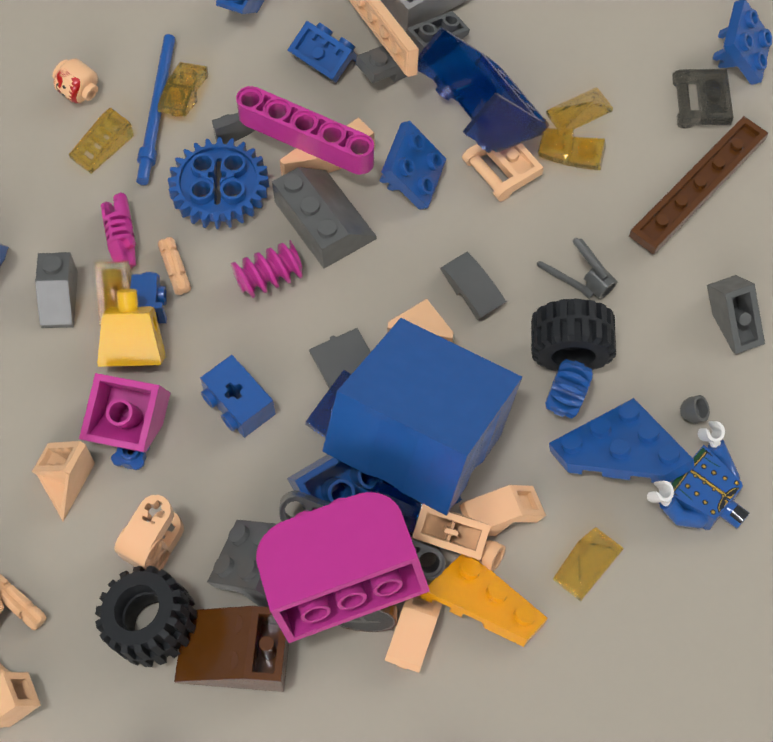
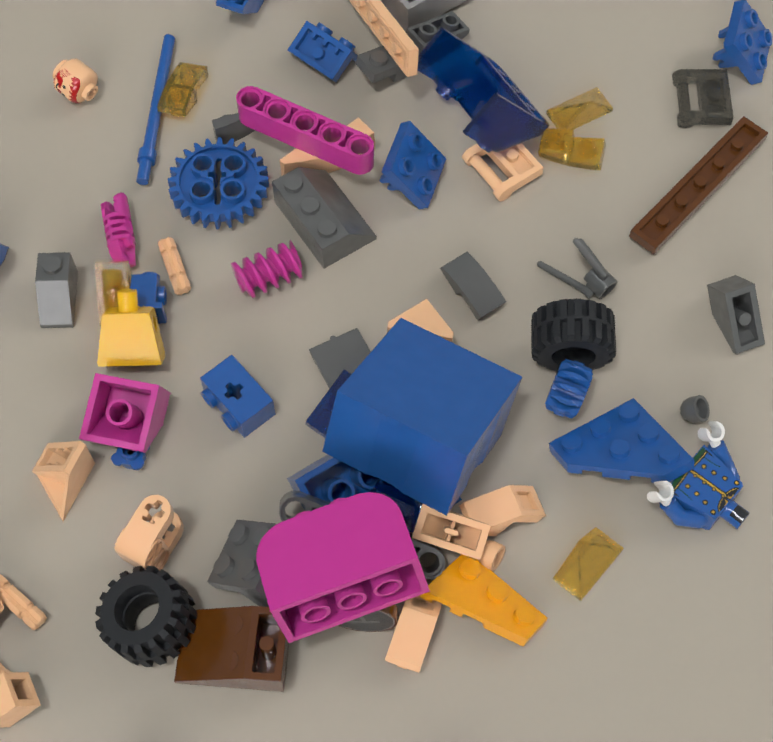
(104, 125): clear yellow slope -> none

